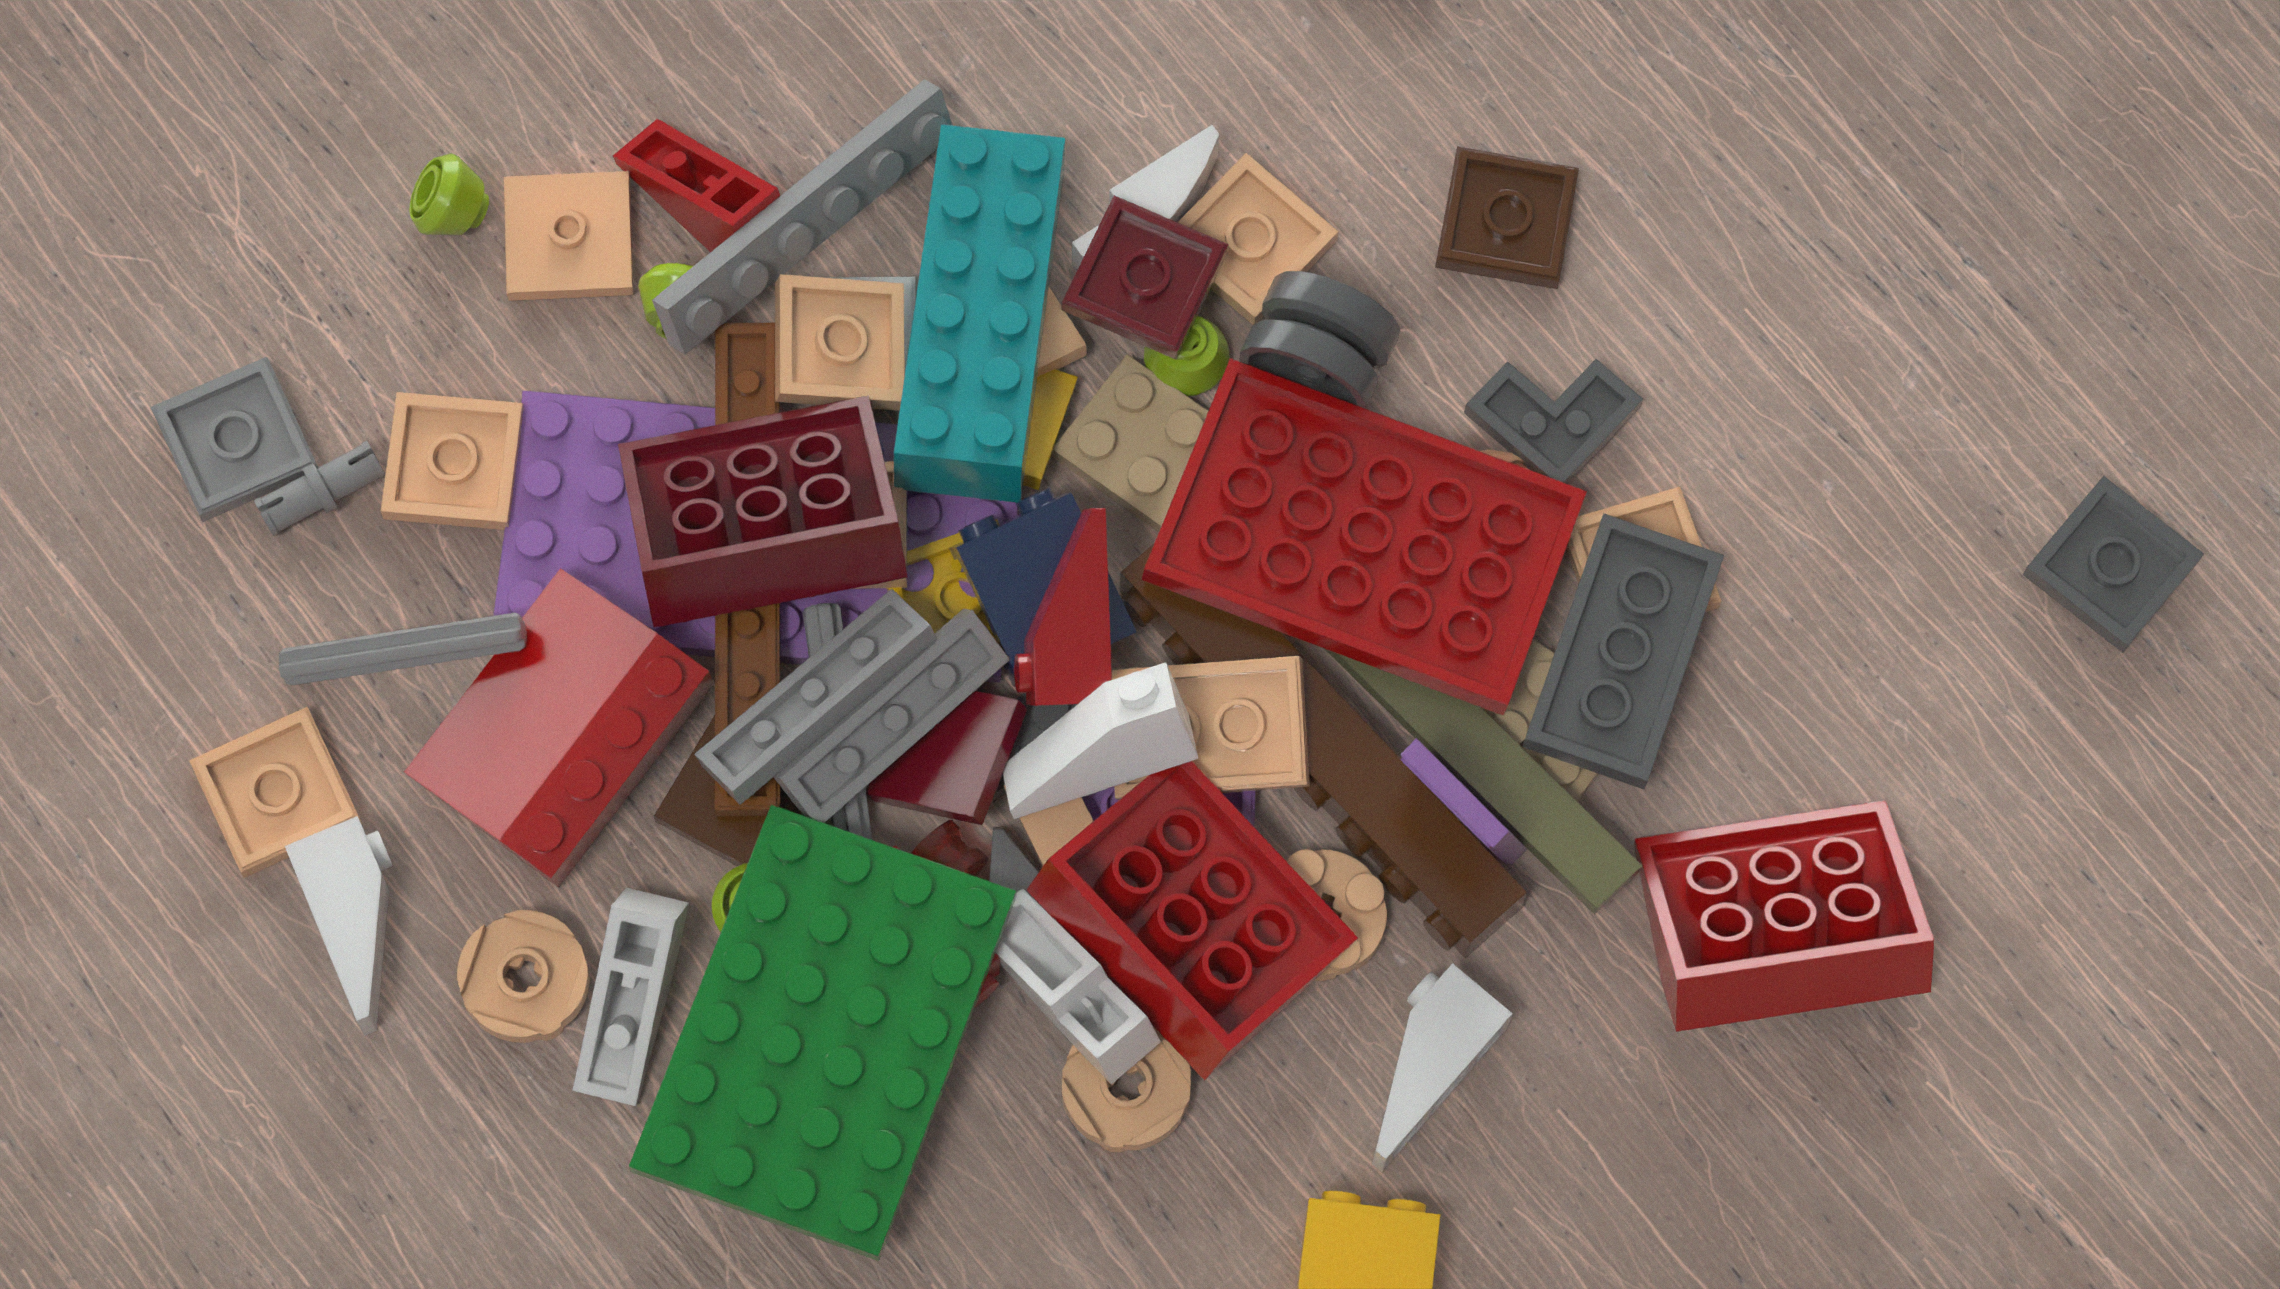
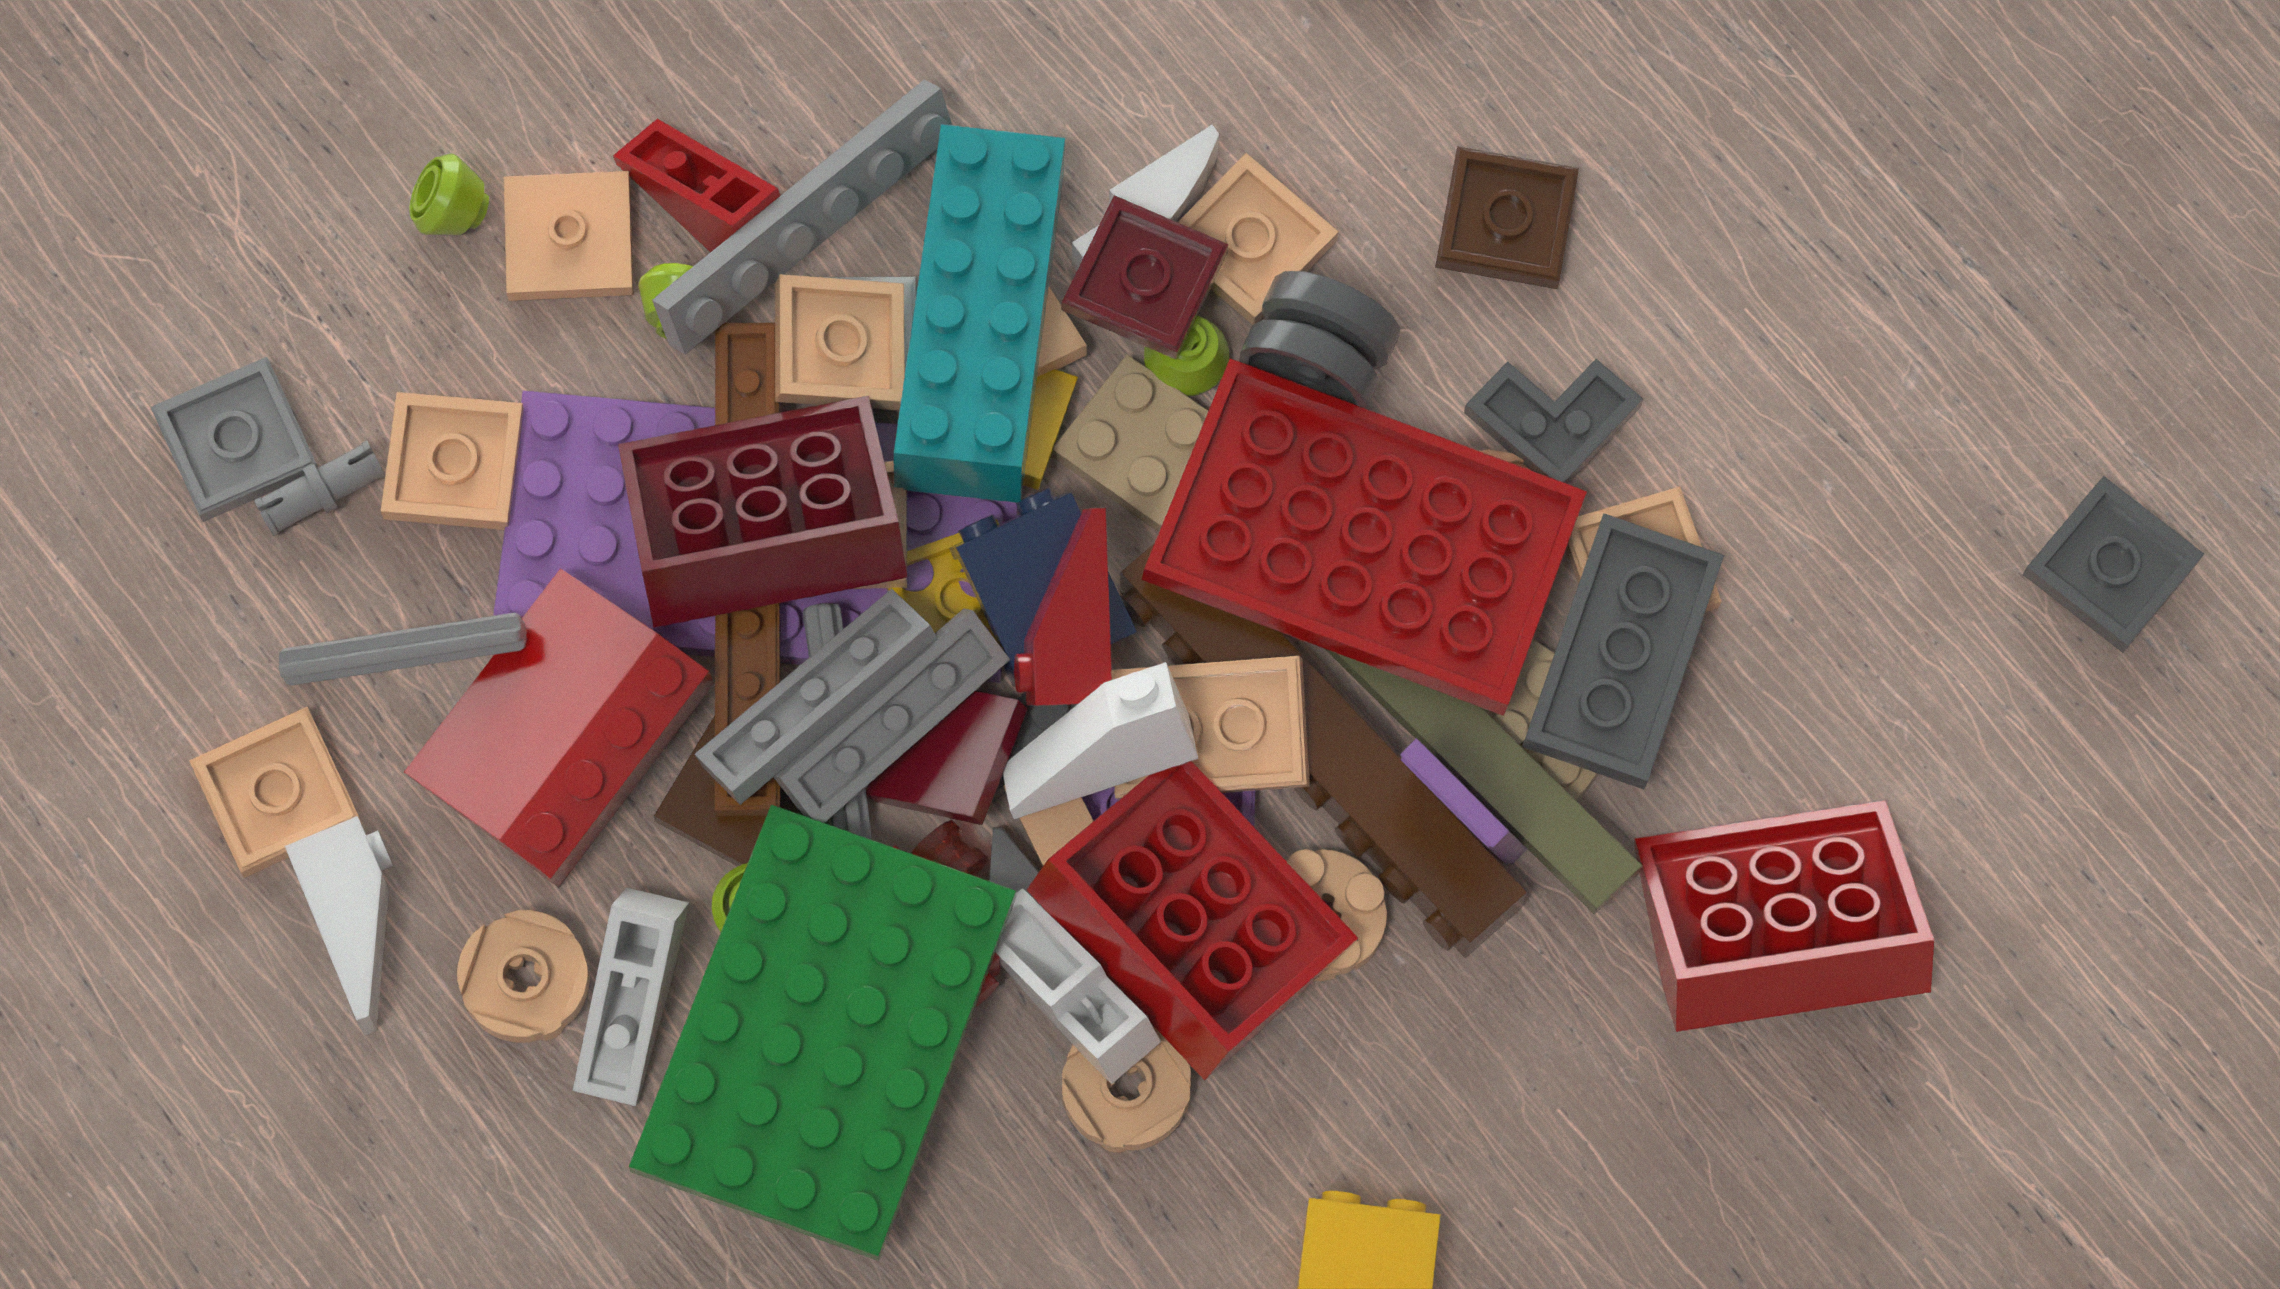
(1442, 1042): white slope -> none

